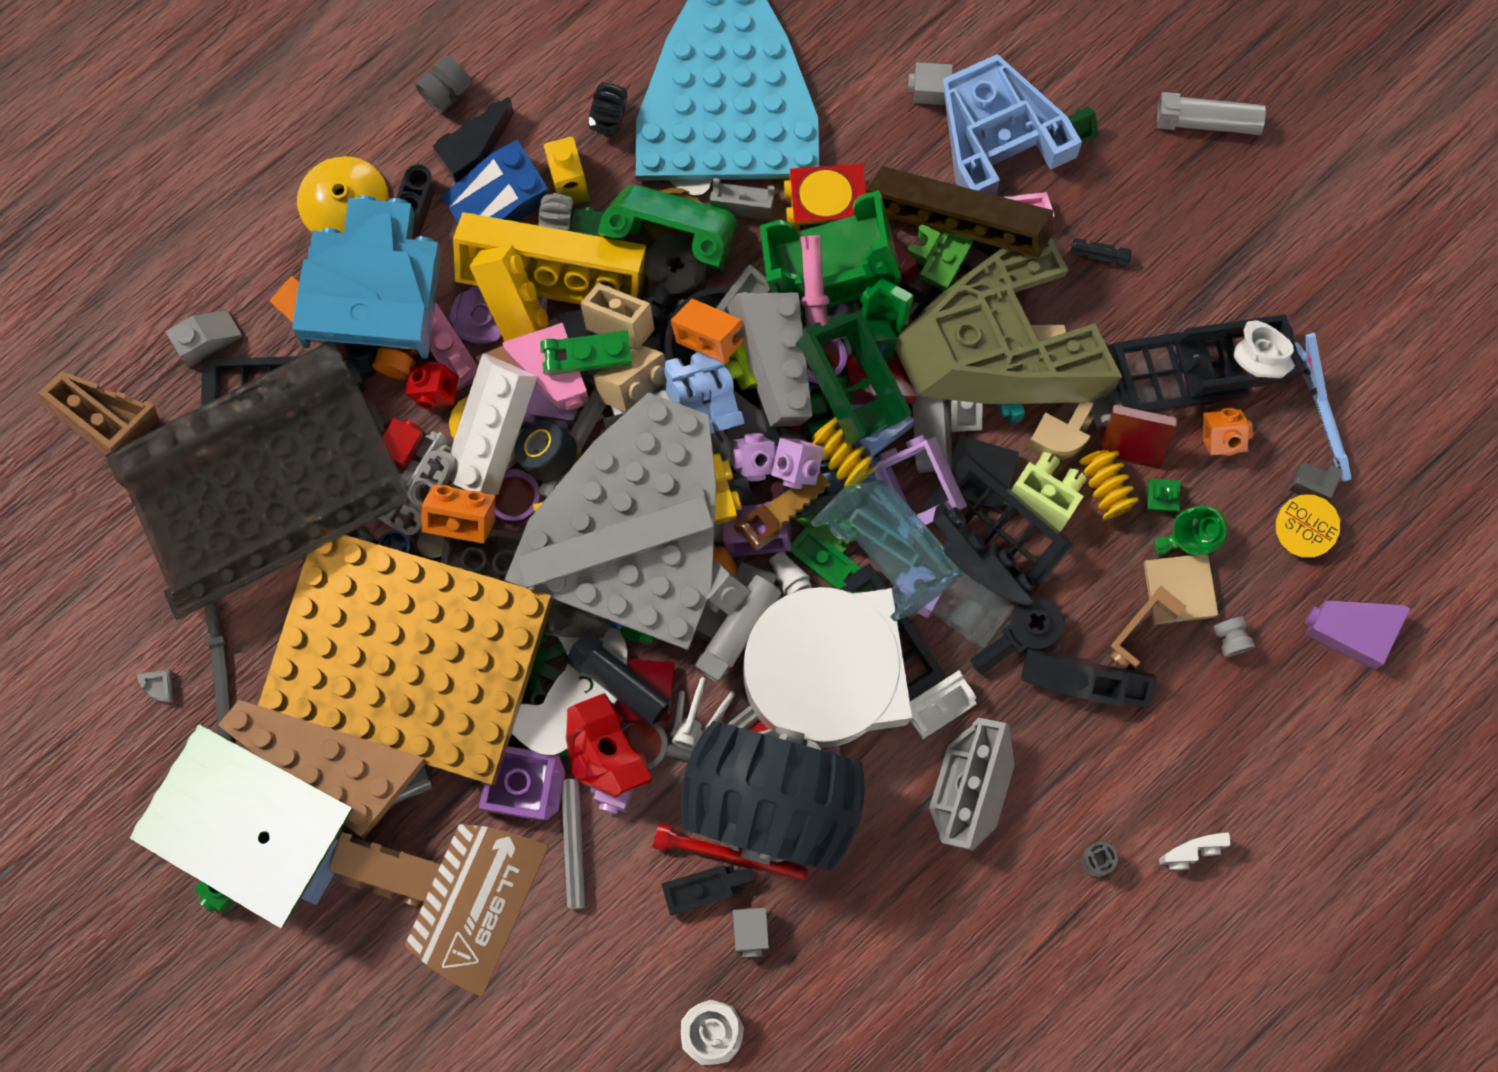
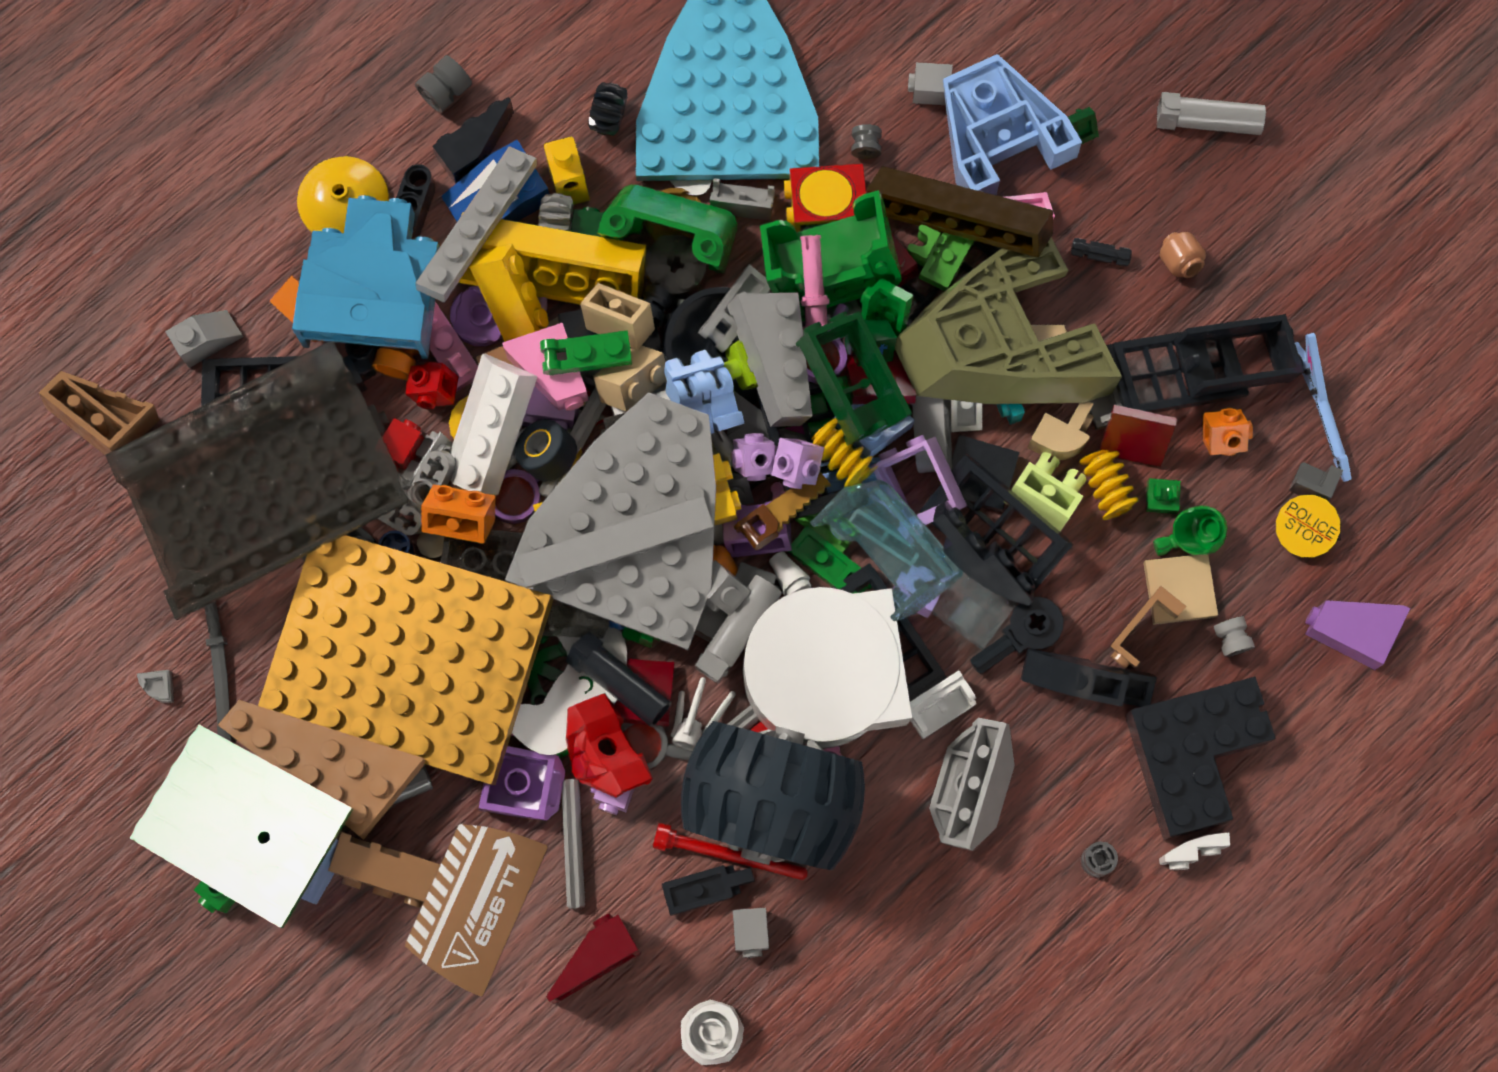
(476, 224): none -> light grey plate
(598, 954): none -> dark red slope
(707, 330): orange hinge -> none
(866, 141): none -> dark grey wheel
(1179, 750): none -> black piece
(1182, 254): none -> nougat head
(1264, 351): white hat -> none

